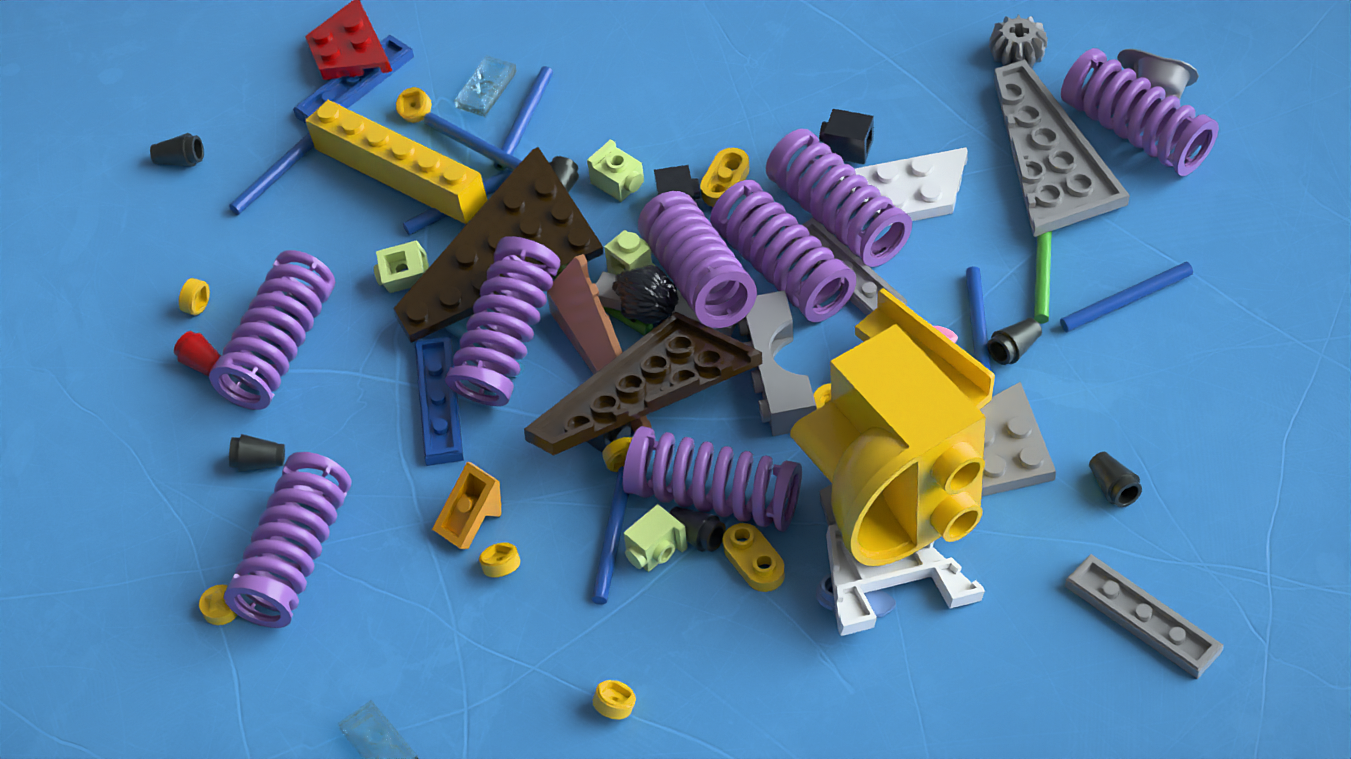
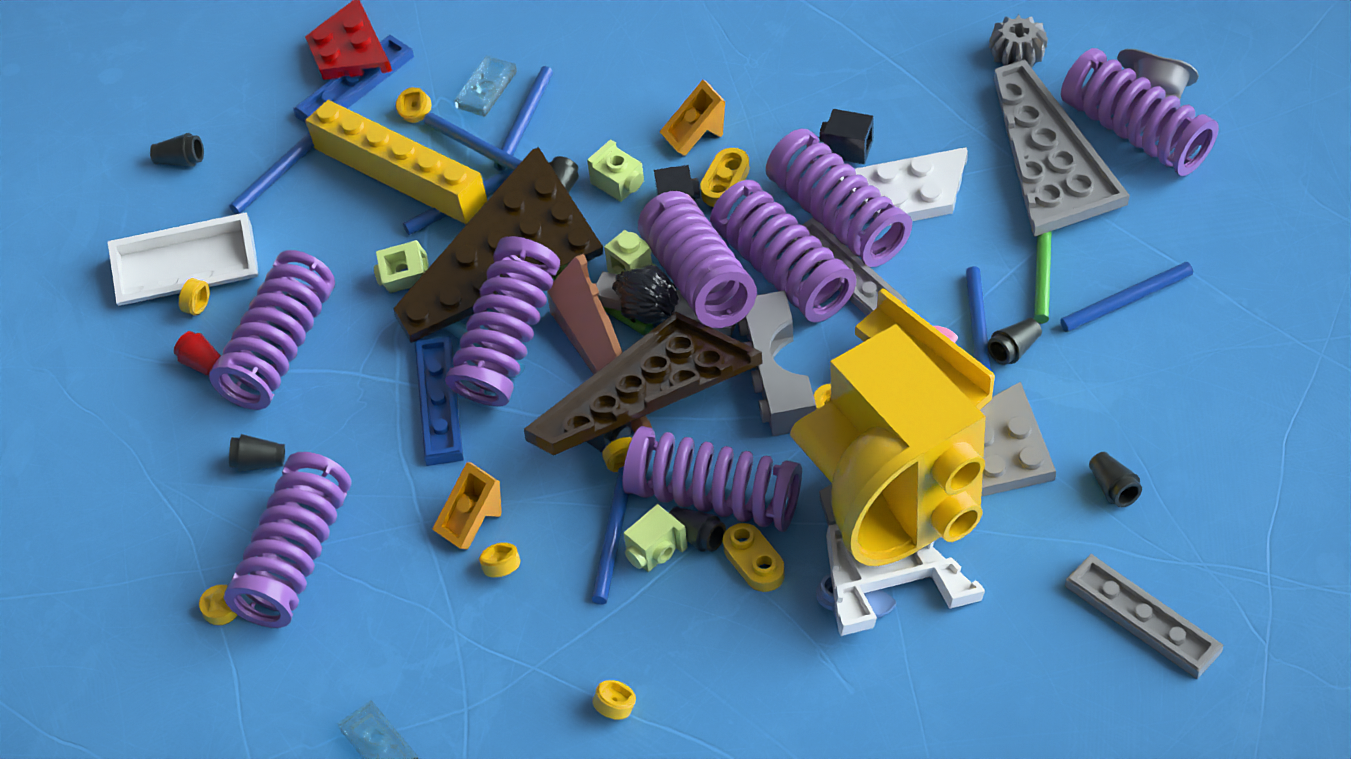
(165, 259): none -> white slope
(699, 112): none -> light orange slope

